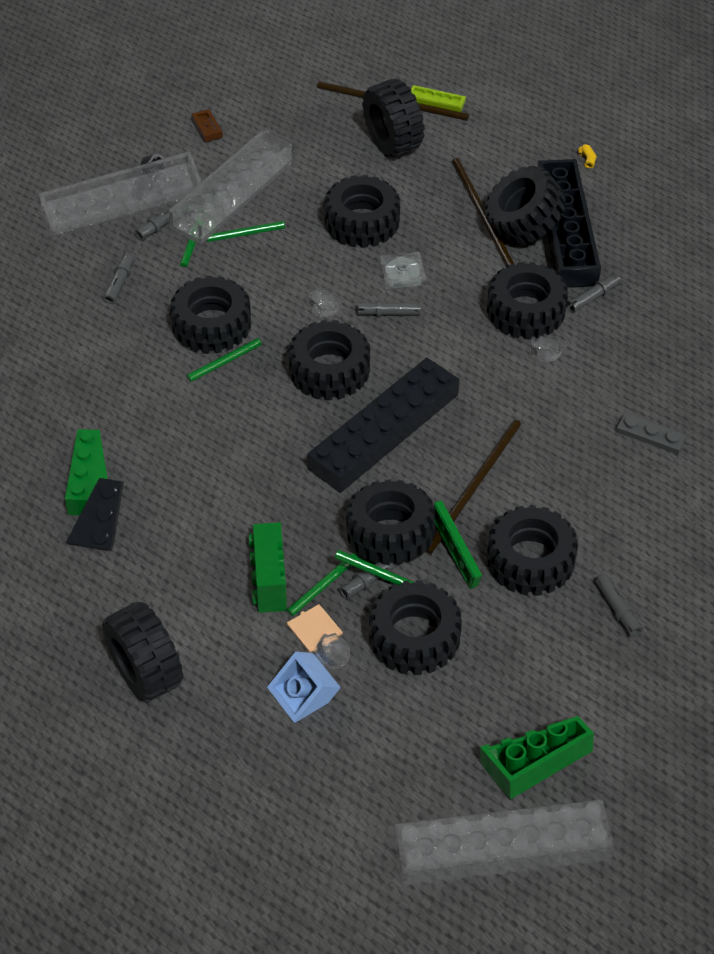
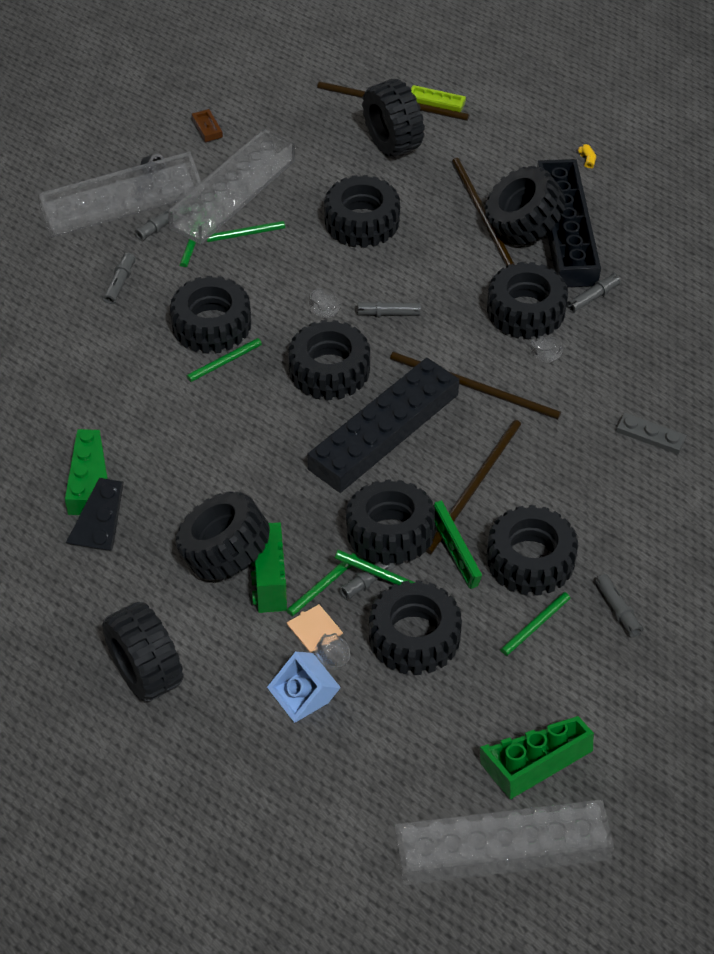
(222, 535): none -> black tyre
(402, 270): clear piece -> none
(487, 389): none -> dark brown piece
(535, 624): none -> green bar

